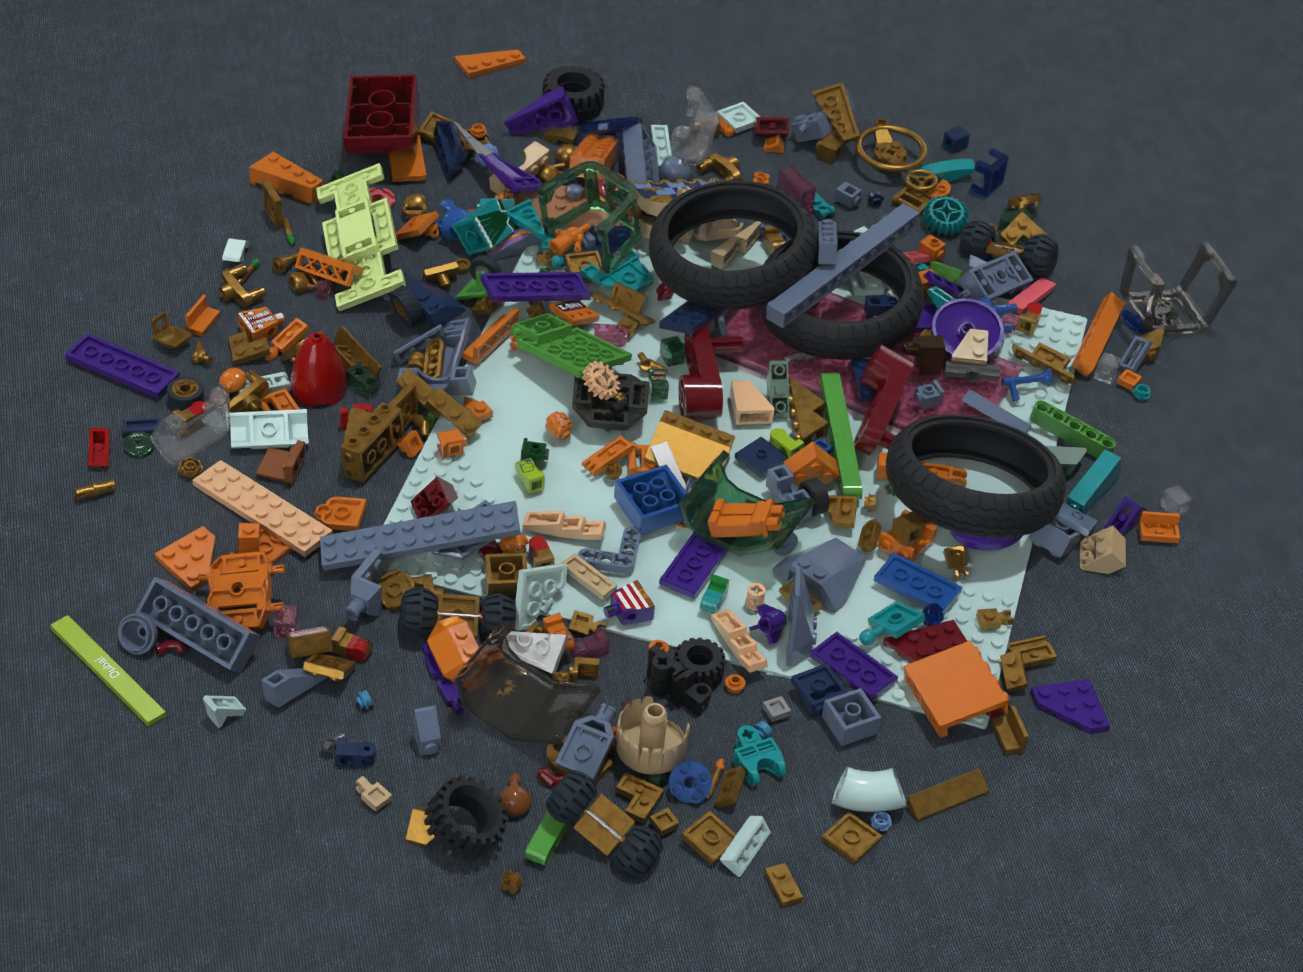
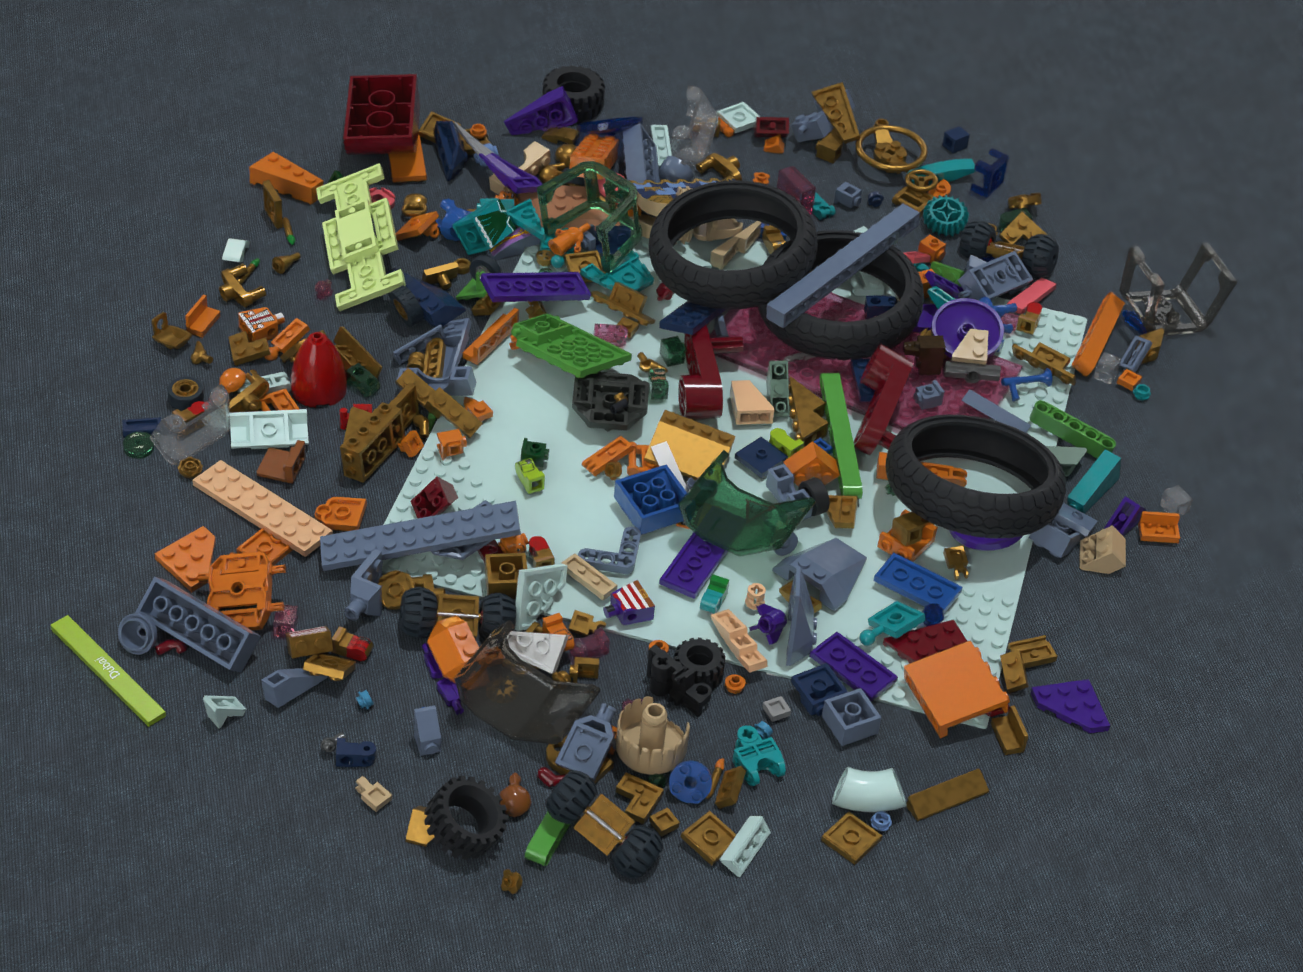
(94, 489): pearl gold pin -> none
(99, 447): red slope -> none
(122, 365): dark purple plate -> none
(249, 537): orange slope -> none
(300, 283): pearl gold piece -> none
(330, 261): orange fence -> none
(484, 63): orange wing -> none
(559, 425): orange head -> none
(559, 525): light nougat slope -> none
(574, 312): orange tile -> none
(575, 191): sand blue tile -> none
(601, 380): light nougat gear -> none
(745, 518): orange hips -> none
(783, 885): pearl gold plate -> none
(827, 242): sand blue arch -> none
(869, 535): pearl gold plate -> none
(870, 502): pearl gold plate -> none
(992, 619): pearl gold plate -> none

